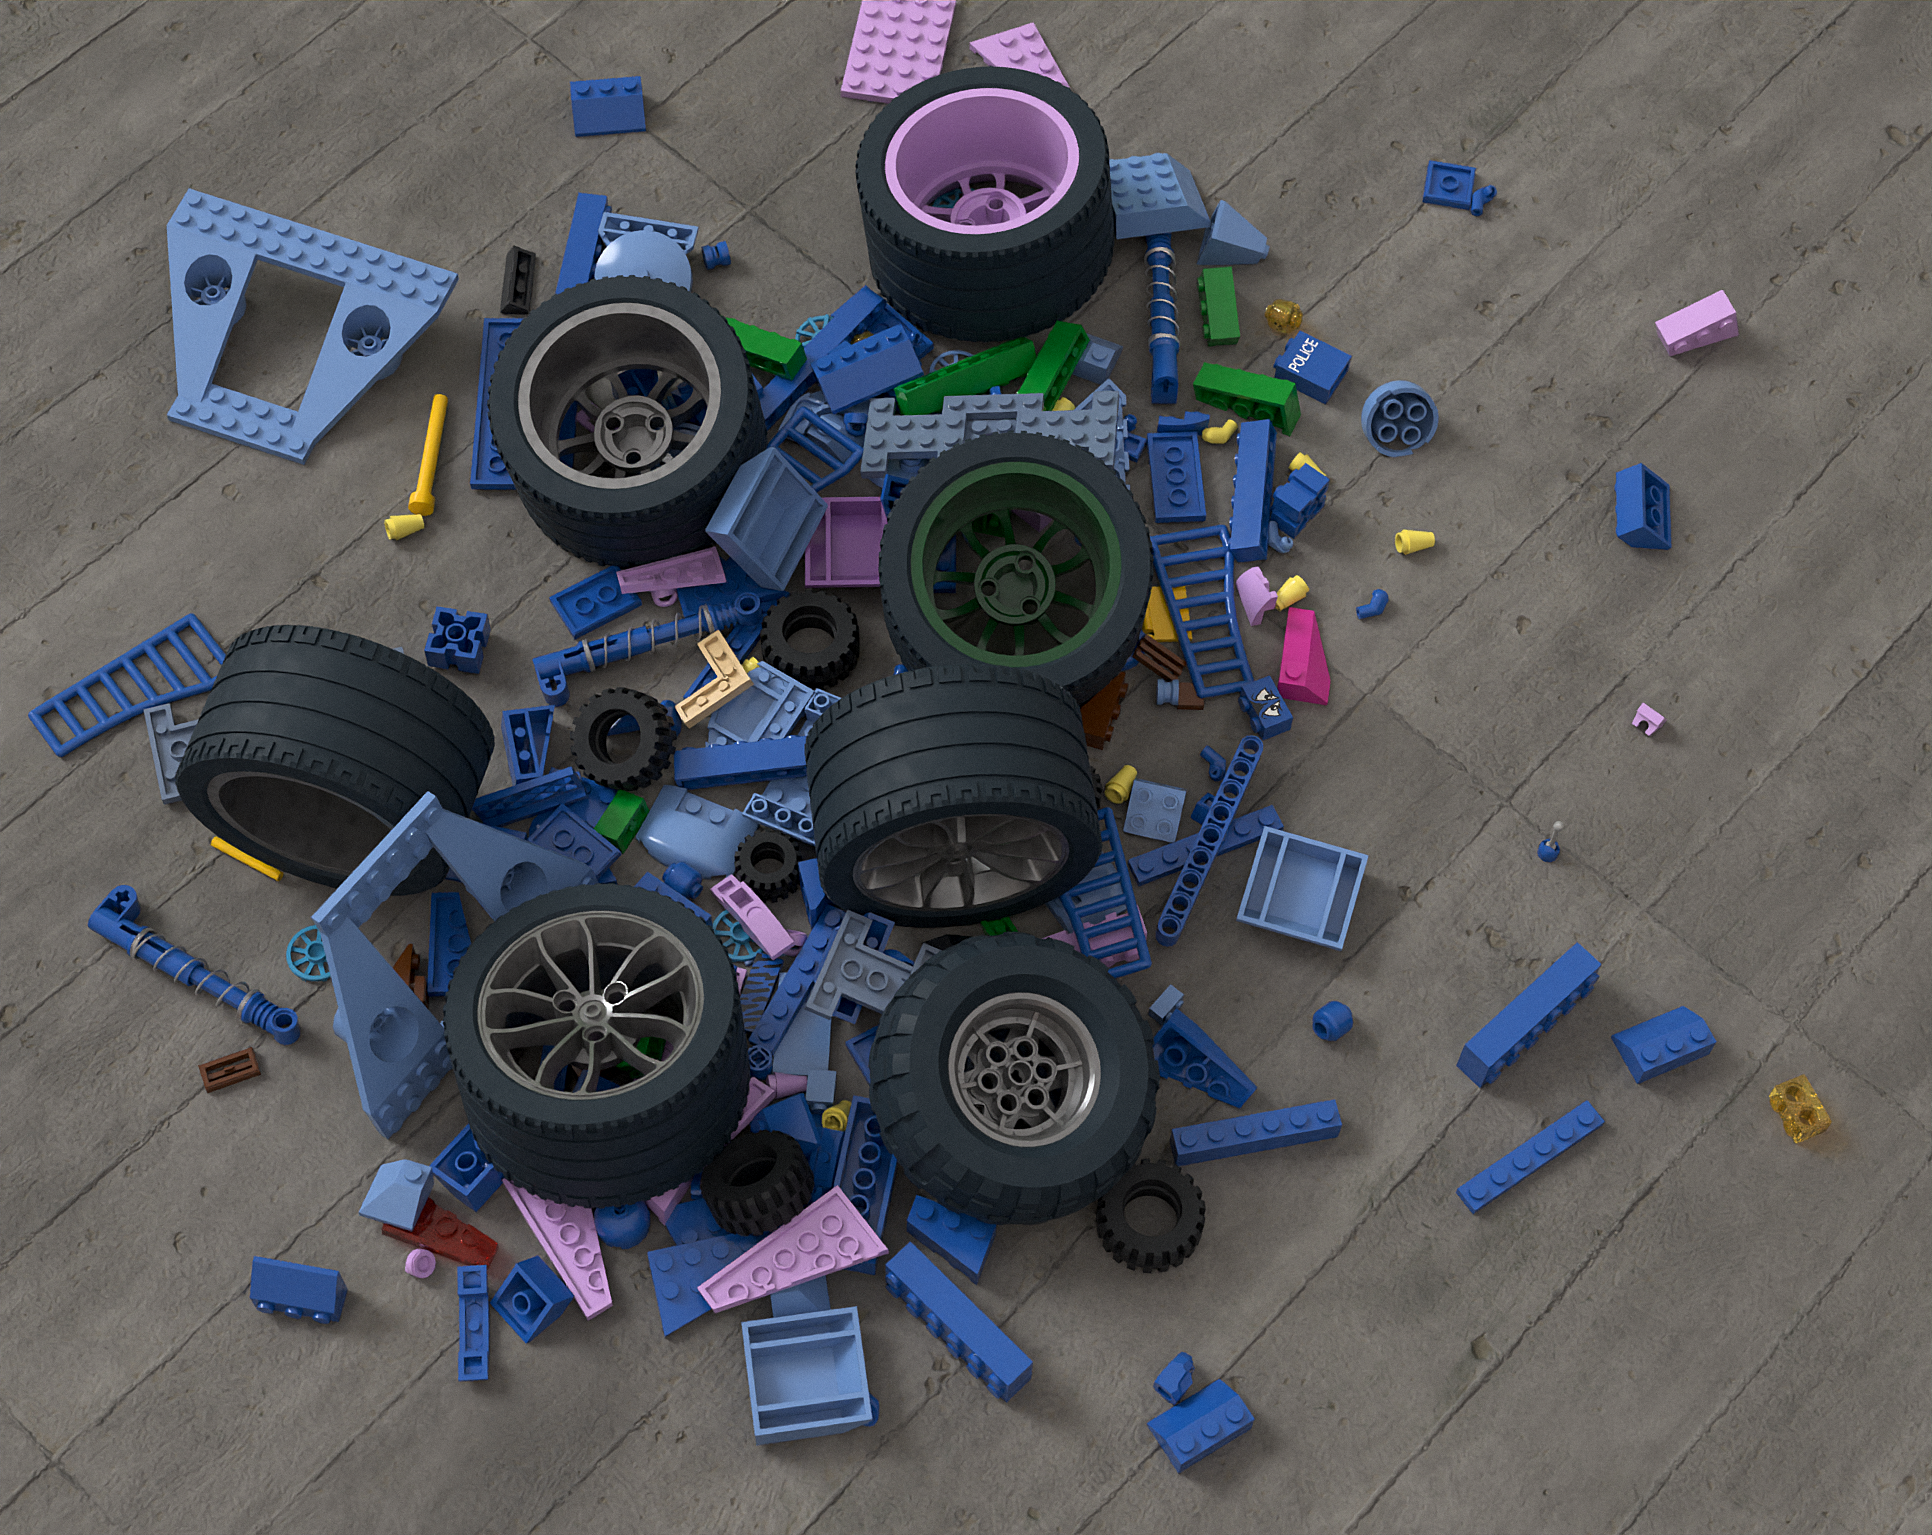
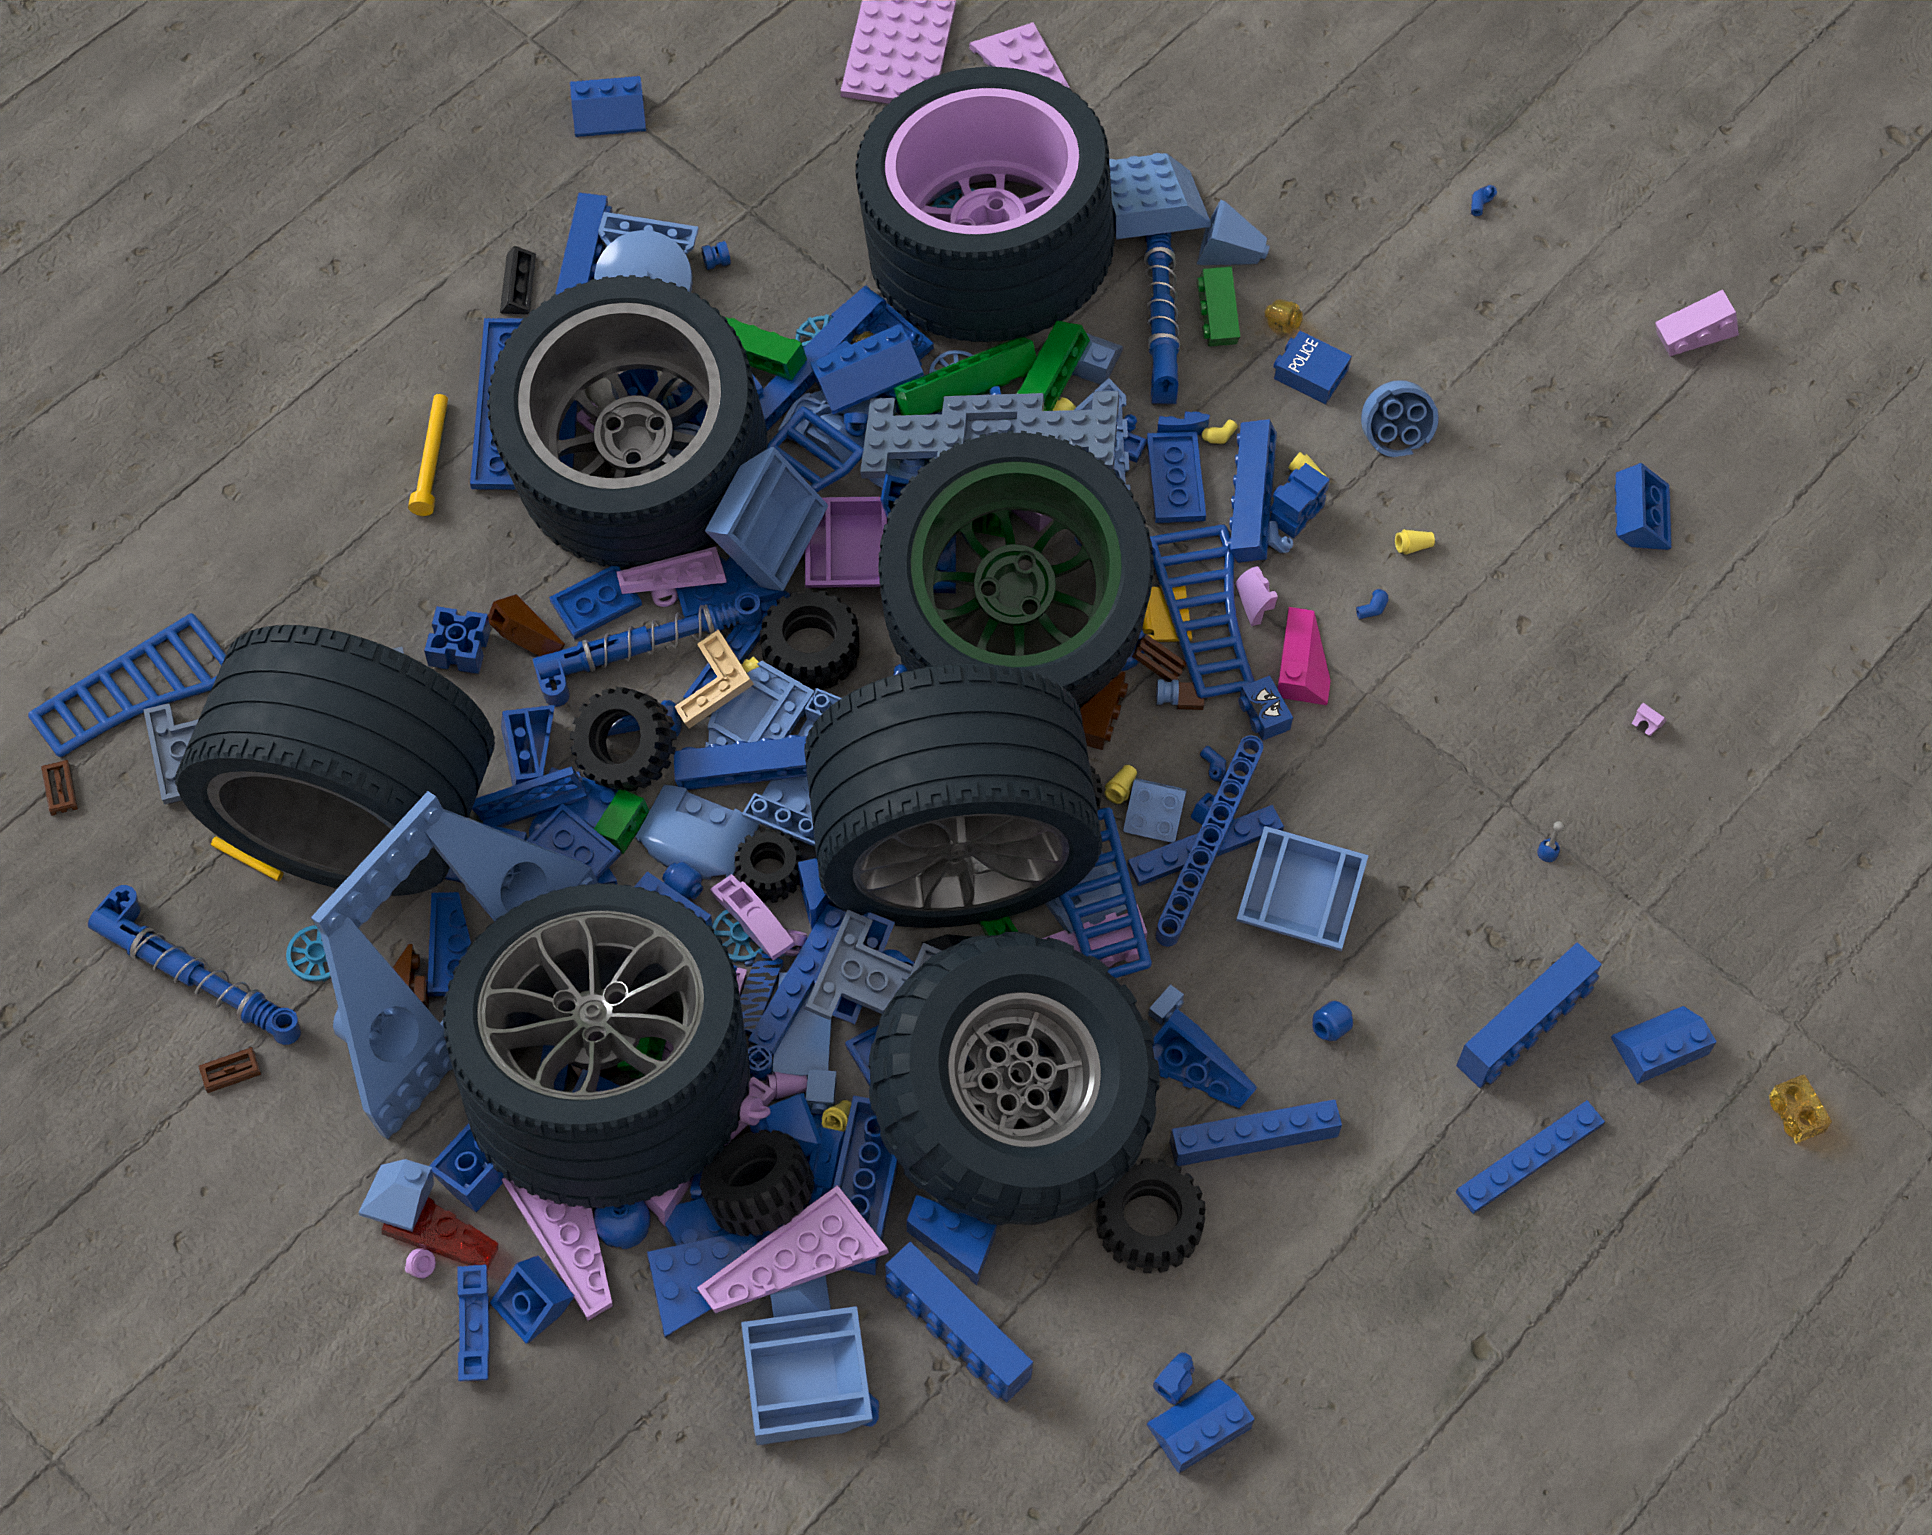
(63, 806): none -> reddish brown tile
(297, 1290): blue slope -> none
(383, 296): medium blue wing -> none
(403, 525): light yellow cone -> none
(521, 625): none -> reddish brown slope
(753, 1110): none -> lavender tile
(1249, 395): green wedge -> none
(1291, 592): light yellow cone -> none
(1449, 185): blue tile -> none

